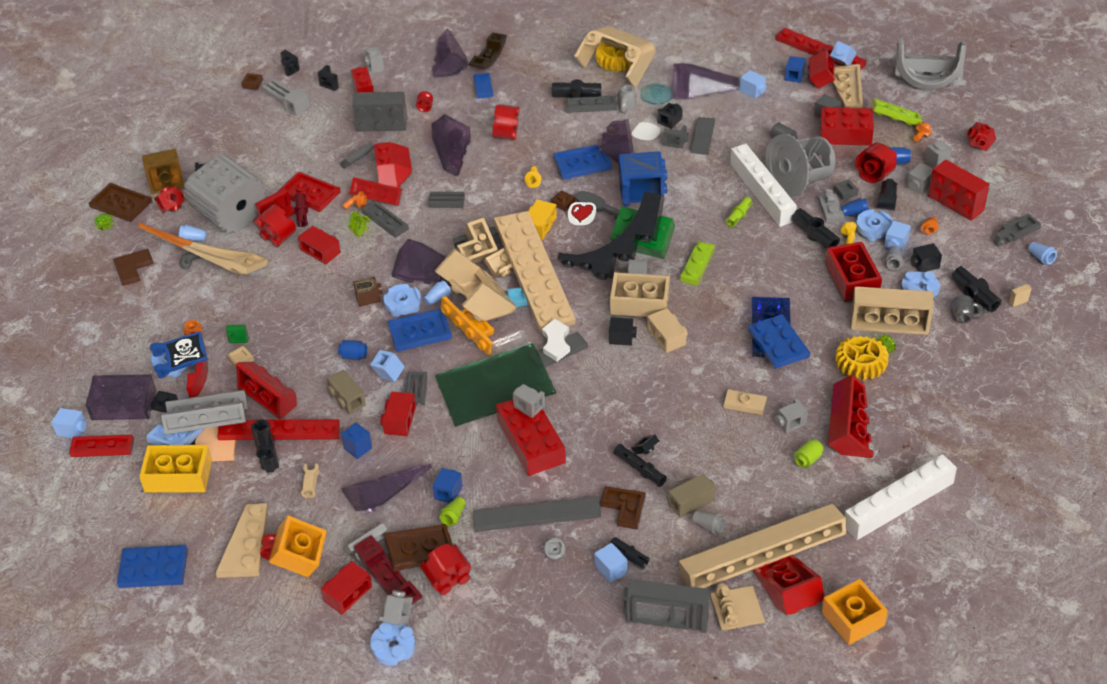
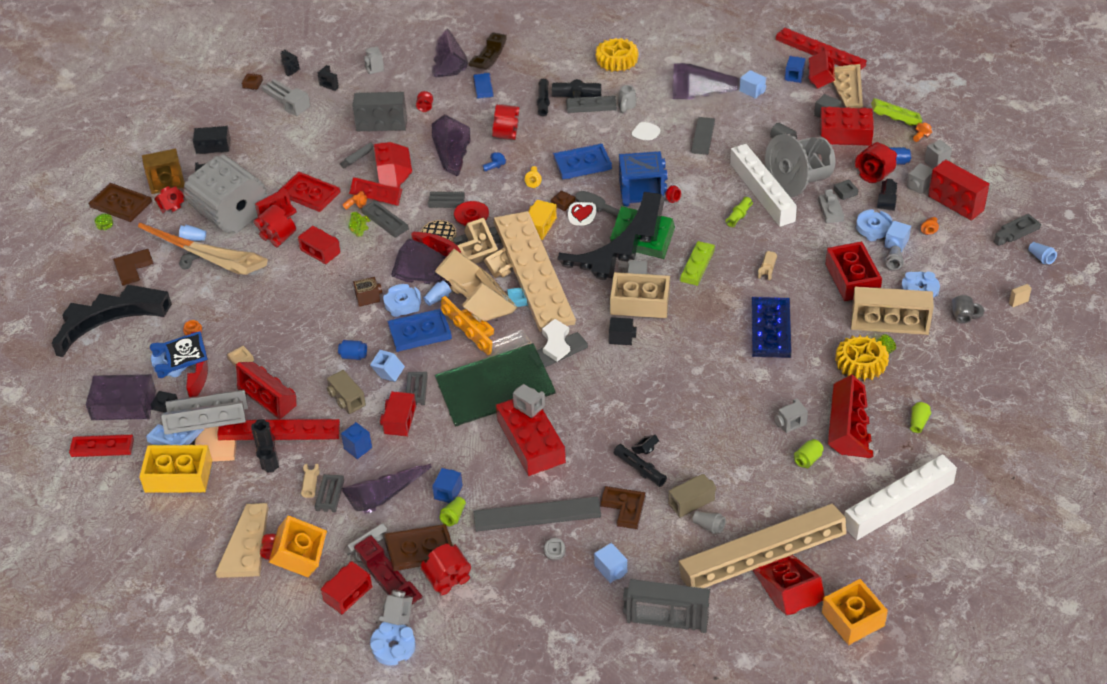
(69, 423): light blue brick -> none
(106, 308): none -> black arch
(152, 566): blue plate -> none
(211, 140): none -> black brick
(237, 334): green plate -> none
(301, 210): dark red pin -> none
(325, 506): none -> dark grey tile
(361, 80): red brick -> none
(436, 242): none -> red slope
(440, 228): none -> tile
(470, 211): none -> red dish
(497, 160): none -> blue plate
(543, 100): none -> black pin
(616, 140): clear purple wedge -> none
(631, 553): black axle -> none
(637, 50): tan windscreen -> none
(656, 93): clear light blue dish -> none
(666, 330): tan brick -> none
(671, 111): black brick -> none
(673, 194): none -> red plate
(675, 138): dark grey bracket -> none
(736, 607): tan hinge -> none
(745, 402): tan plate -> none
(767, 264): none -> tan bar
(778, 341): blue plate -> none
(815, 228): black piece -> none
(843, 53): light blue brick -> none
(848, 229): yellow plate -> none
(855, 207): blue cone -> none
(917, 64): light grey piece -> none
(919, 416): none -> lime cone
(926, 258): black brick -> none
(976, 289): black piece -> none
(981, 136): red brick -> none

